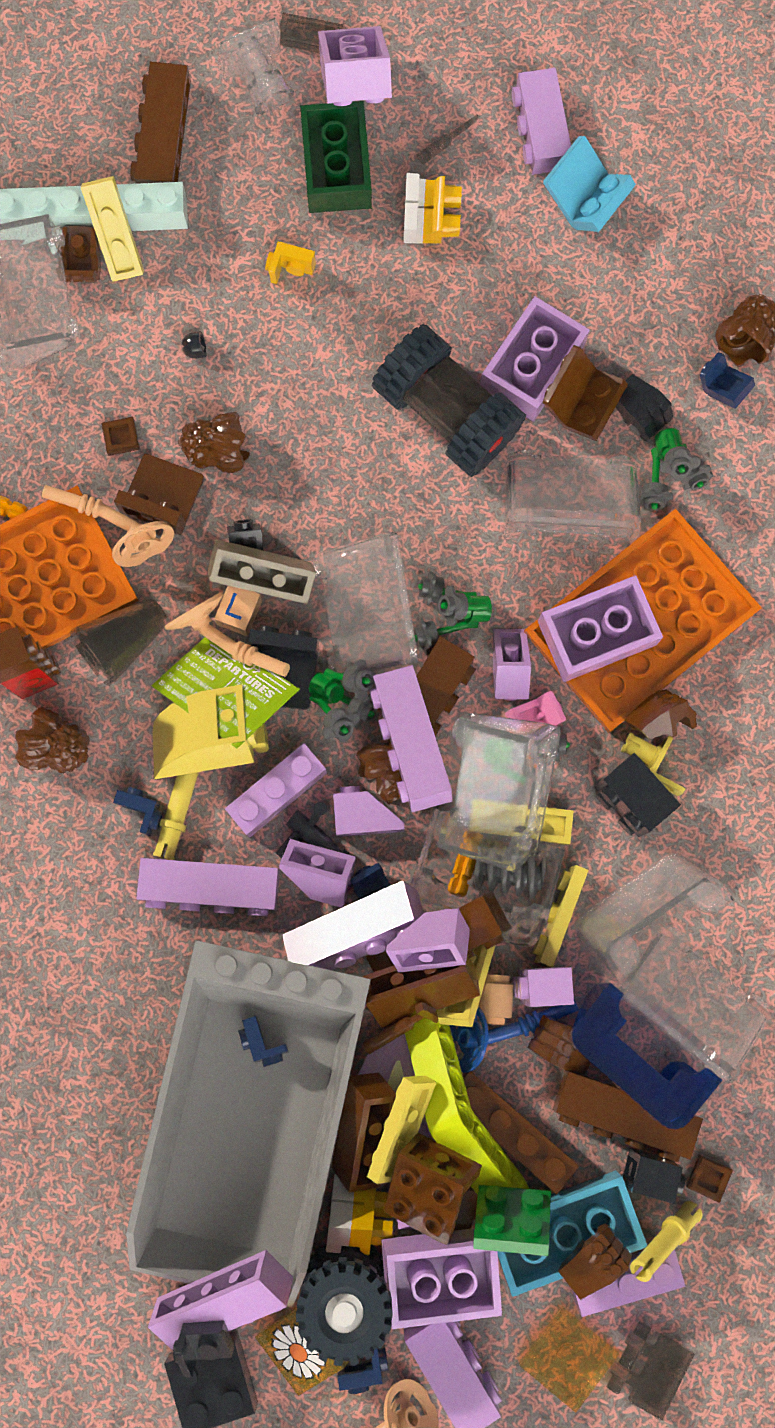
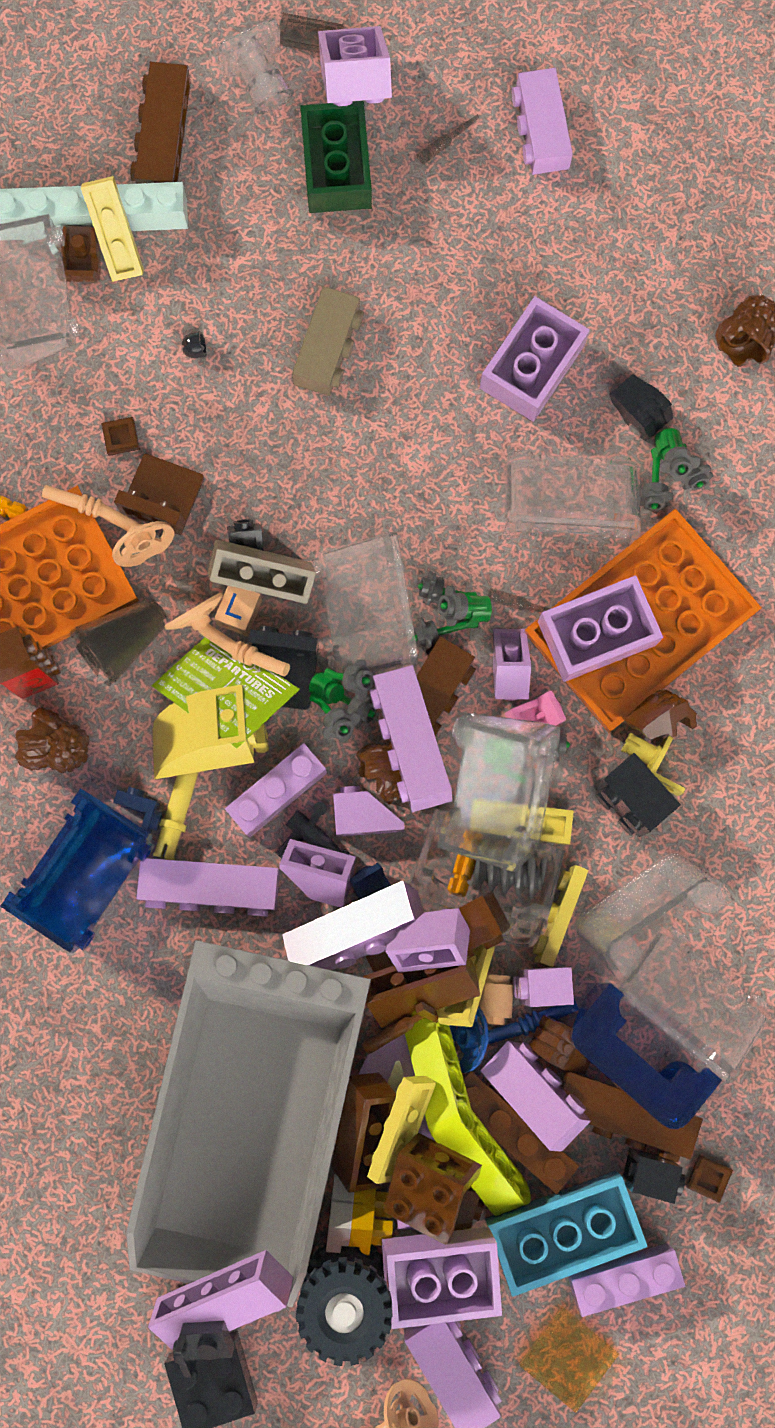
(80, 873): none -> clear blue windscreen
(215, 443): reddish brown hair -> none
(252, 1039): dark blue bracket -> none
(291, 1356): tile -> none
(293, 258): yellow bracket -> none
(327, 341): none -> dark tan brick
(361, 1376): dark blue bracket -> none
(425, 209): yellow hips -> none
(448, 399): black plate -> none
(512, 1220): green plate -> none
(513, 601): none -> clear smoke piece
(536, 1095): none -> lavender brick
(583, 395): reddish brown bracket -> none
(585, 188): medium azure bracket -> none
(595, 1262): reddish brown hand -> none
(660, 1376): clear smoke plate -> none
(674, 1232): light yellow pin -> none
(725, 382): dark blue bracket -> none

